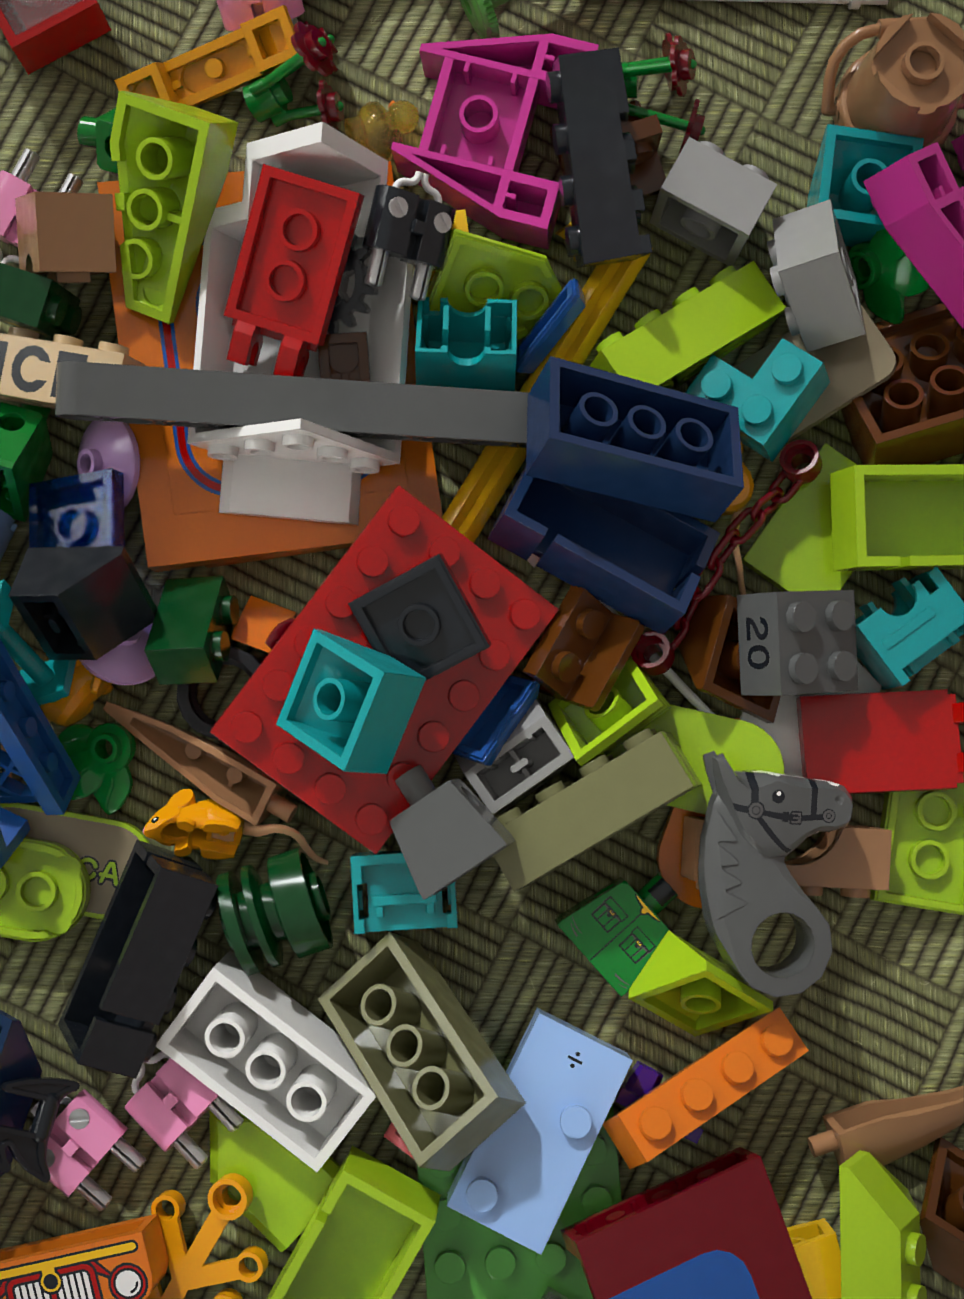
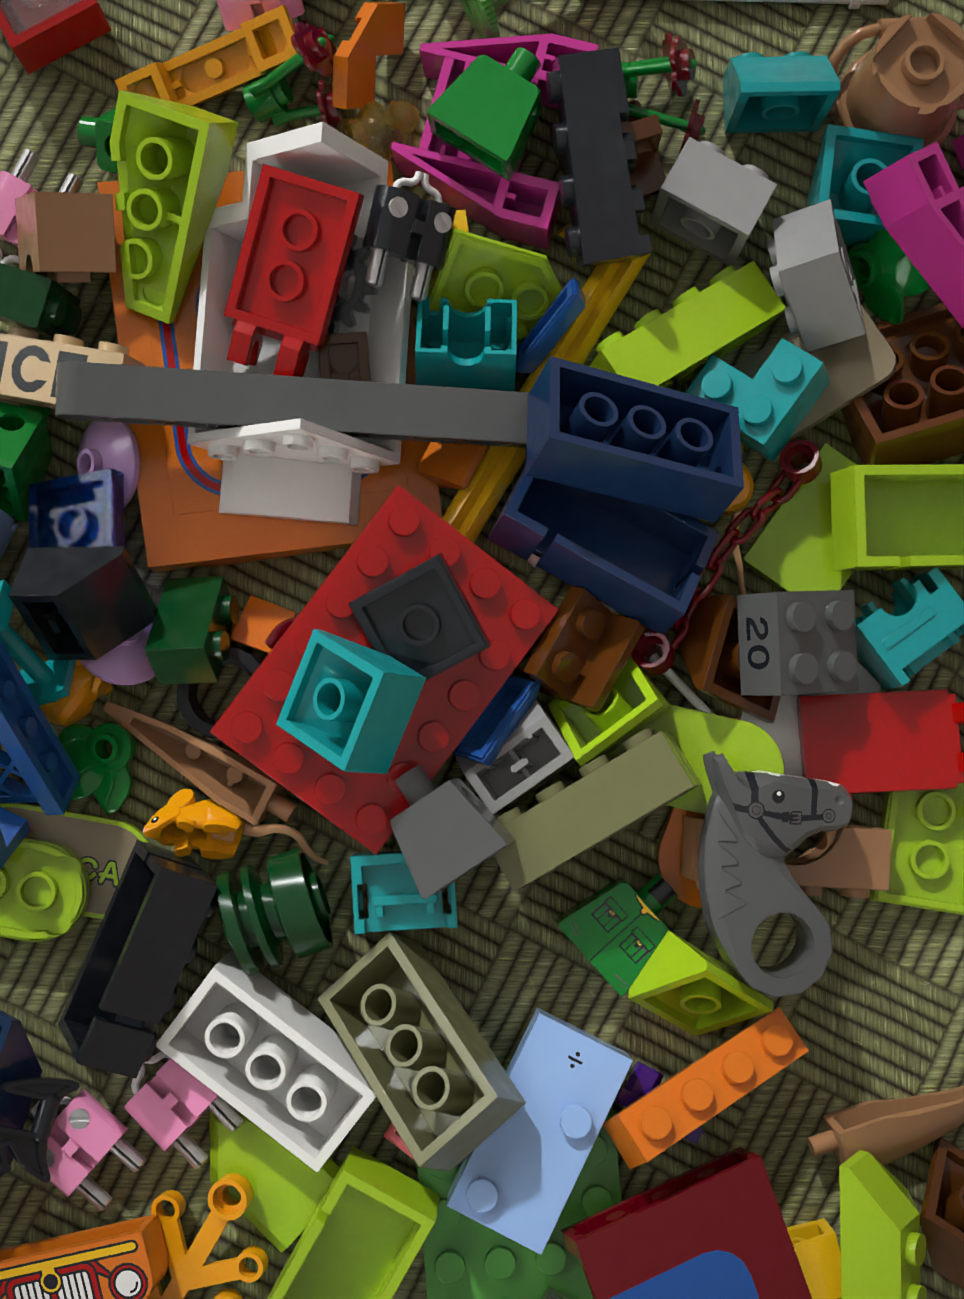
(354, 63): none -> orange tile
(451, 464): none -> orange slope
(490, 111): none -> green torso
(778, 92): none -> teal slope

